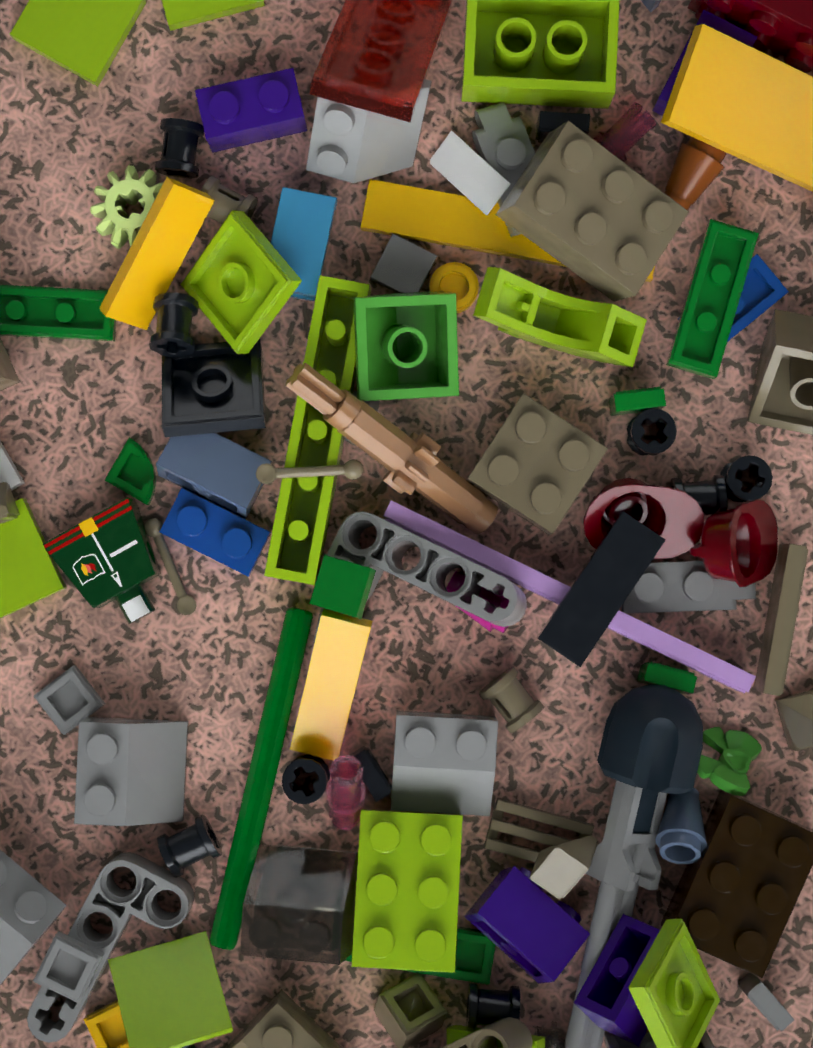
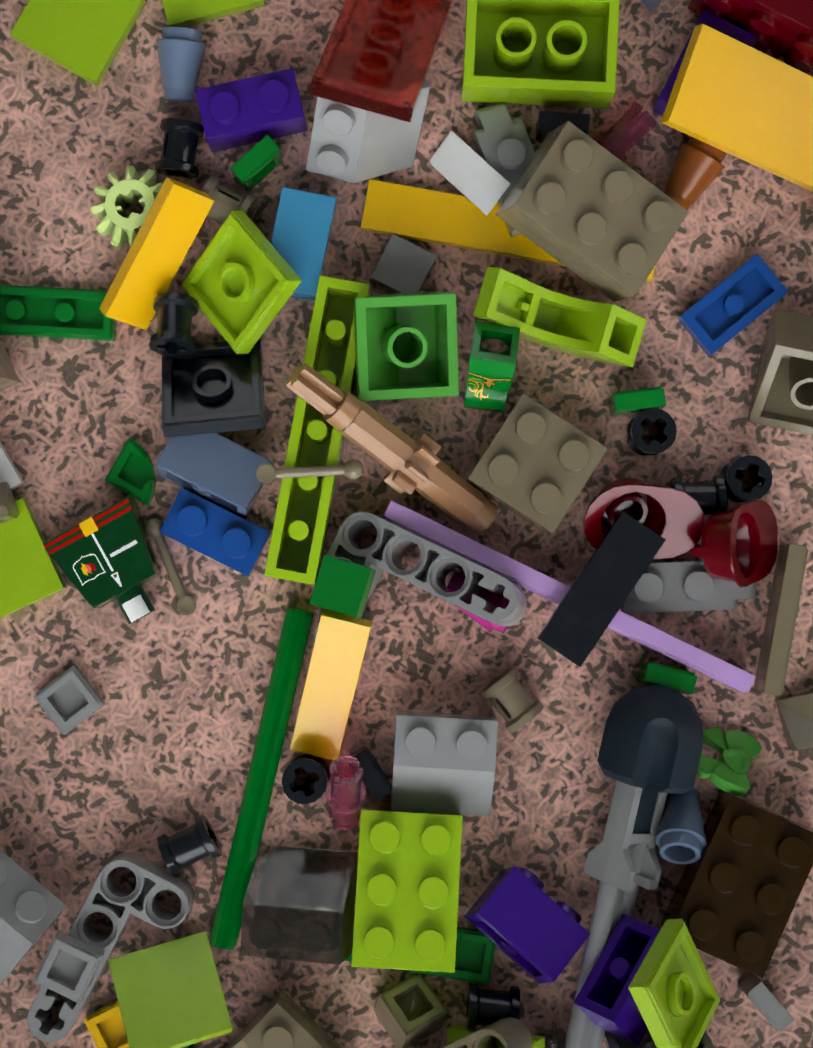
(130, 771): light grey slope -> none
(180, 62): none -> sand blue cone
(257, 163): none -> green tile
(457, 279): yellow tile -> none
(491, 372): none -> green leg
(496, 825): dark tan tile -> none
(563, 865): slope -> none
(712, 299): green tile -> none

